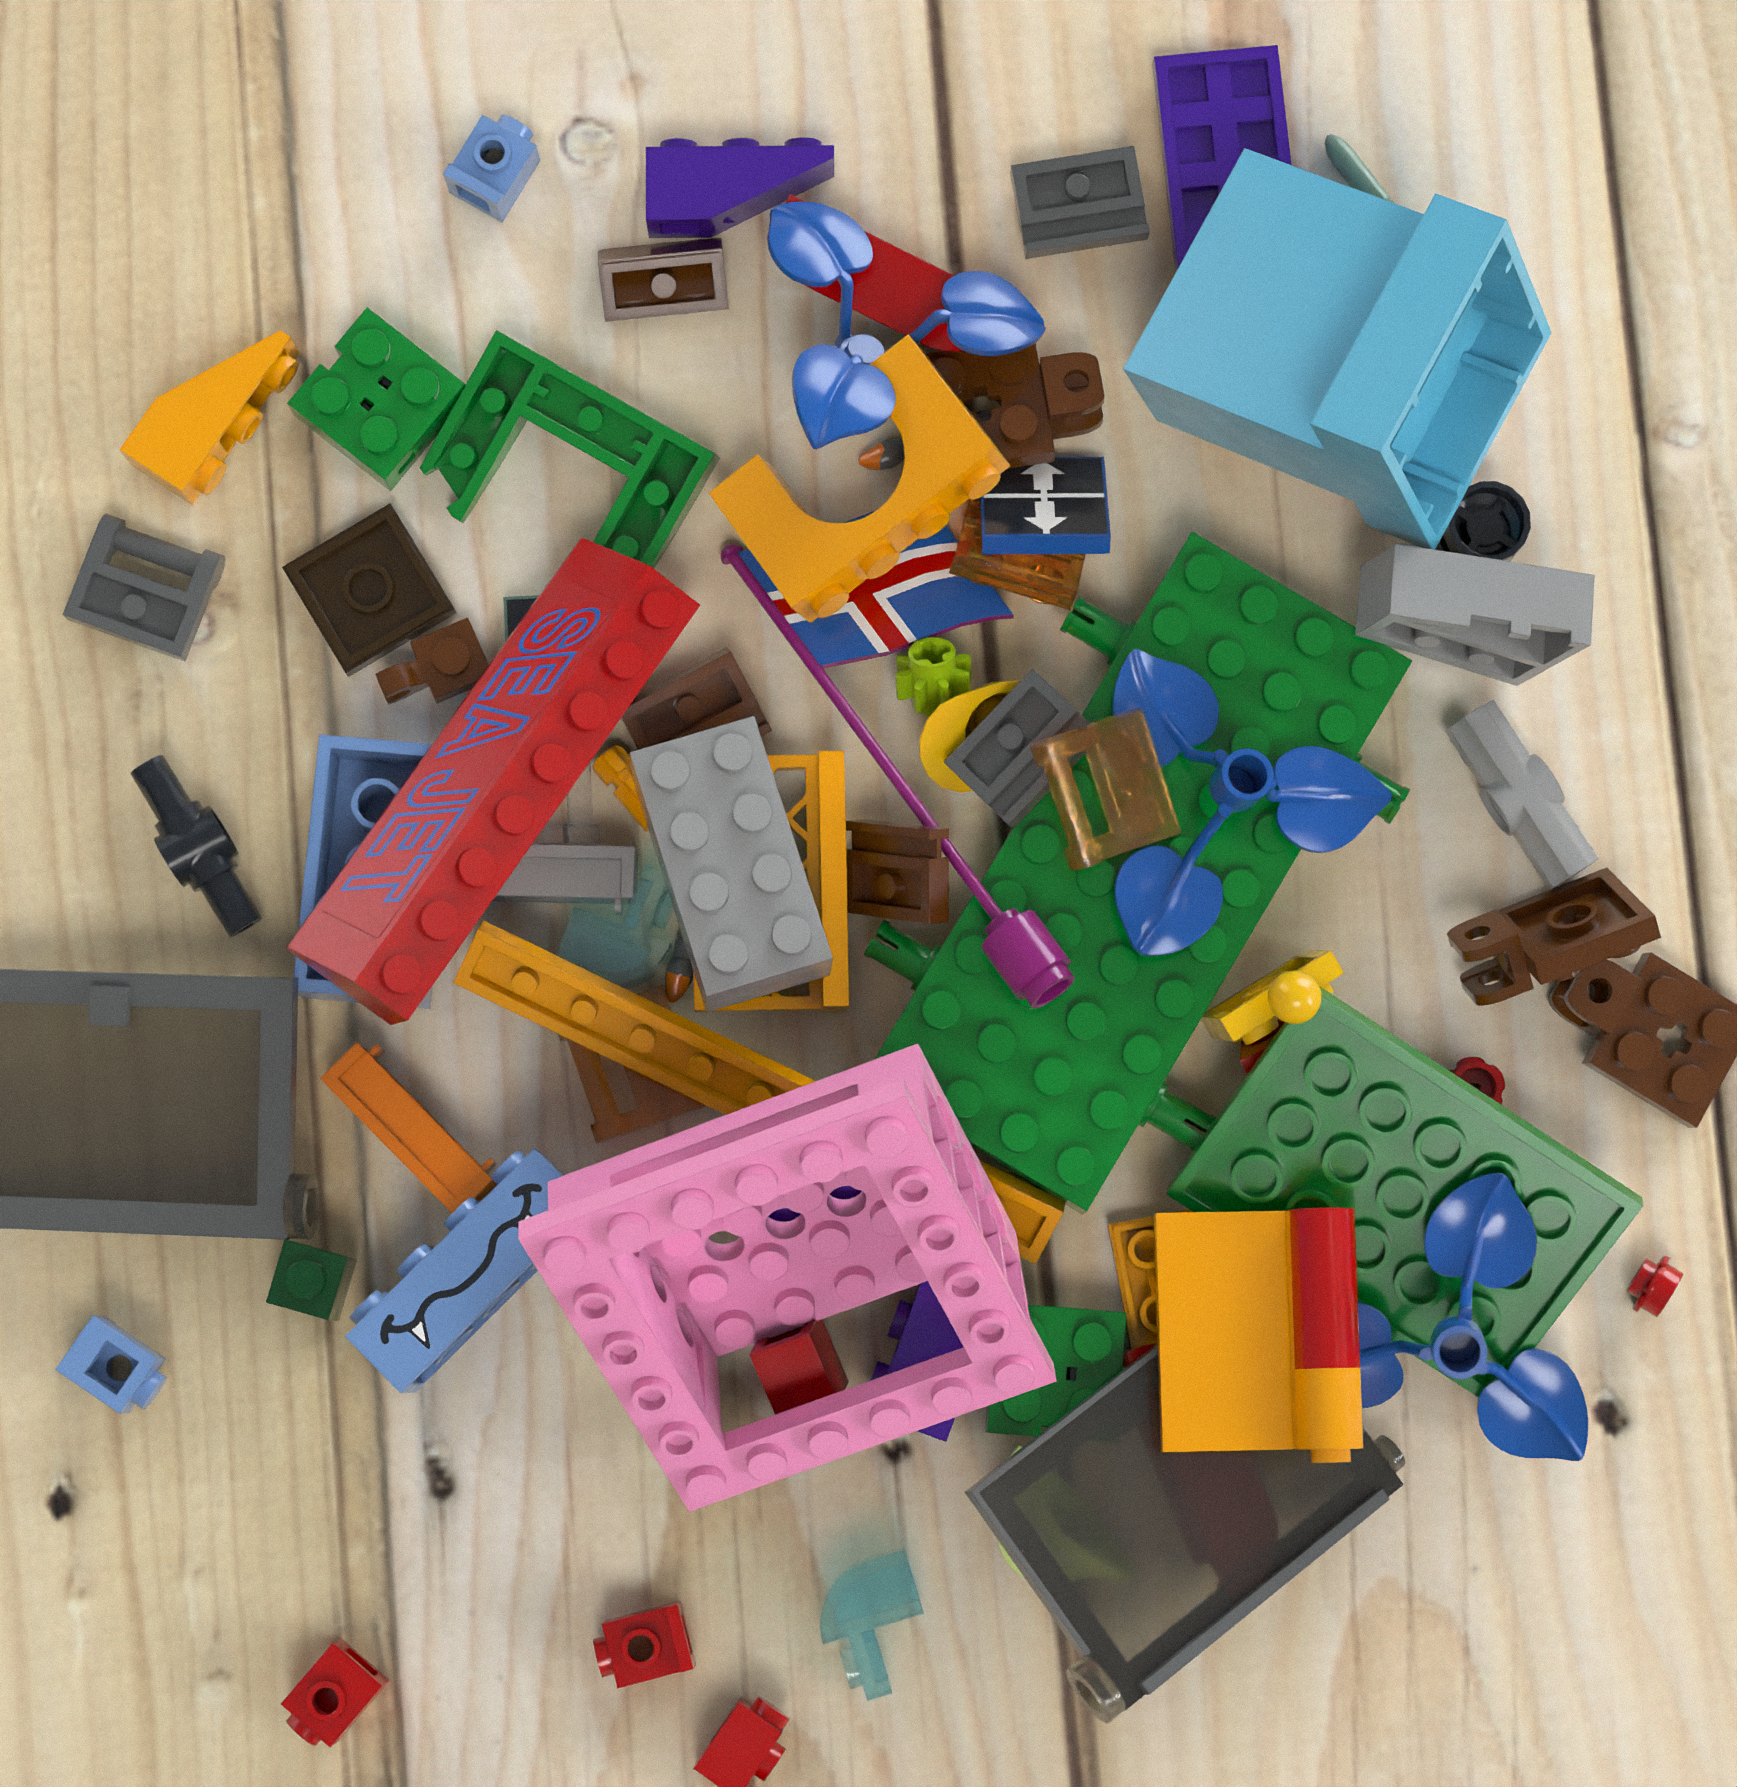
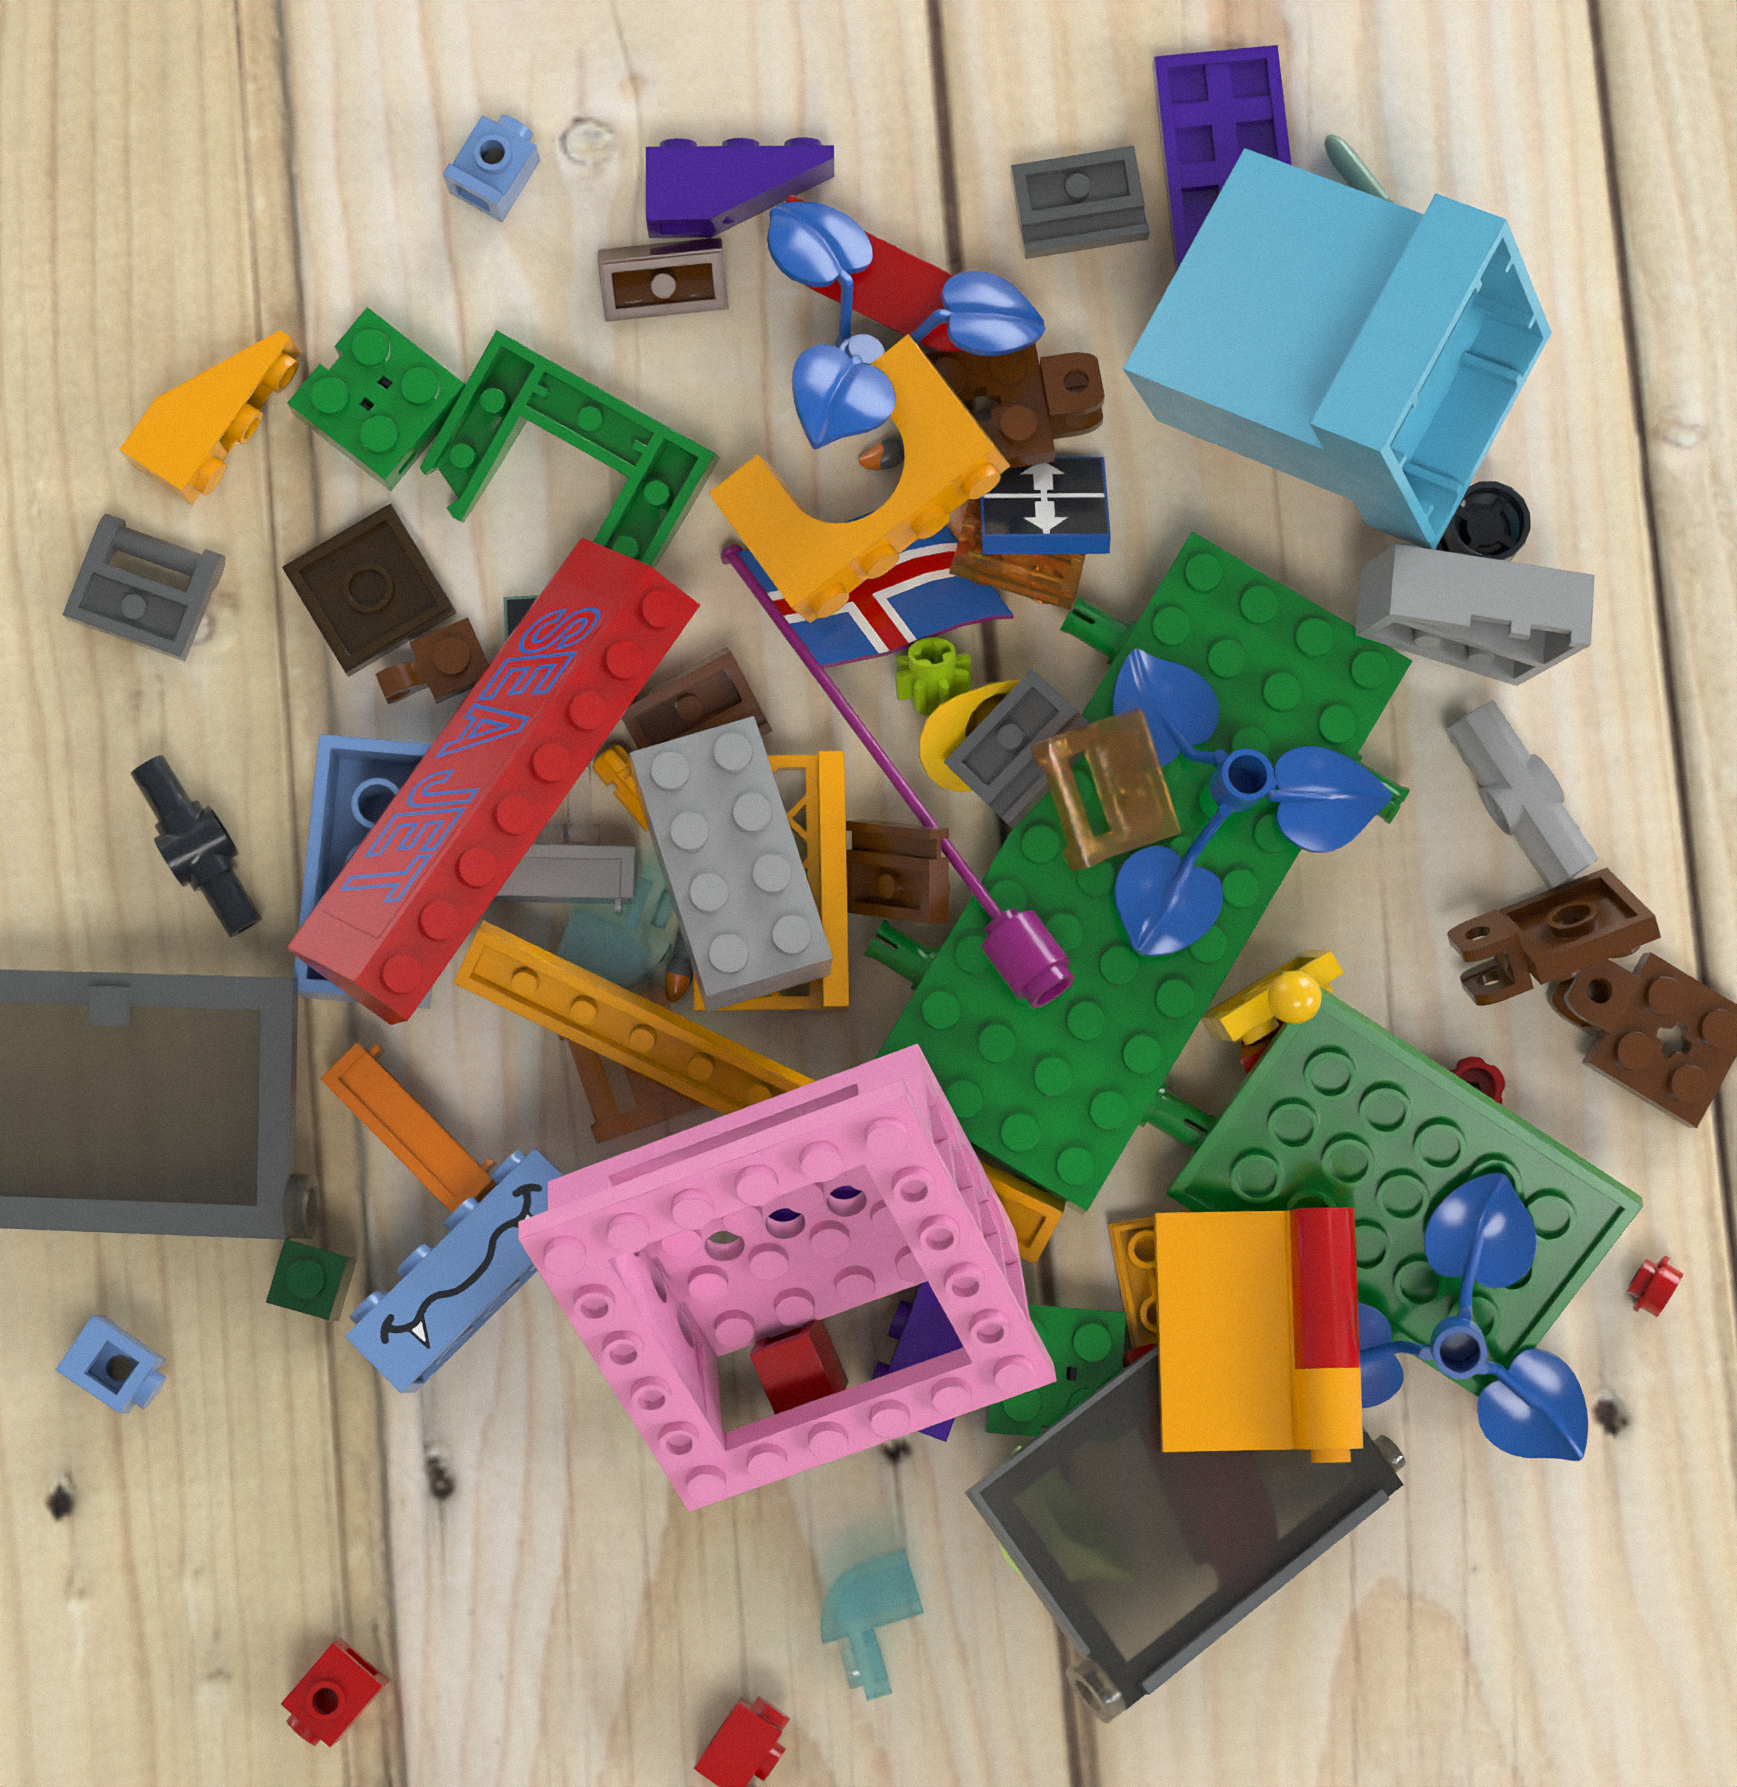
(666, 1630): red brick -> none

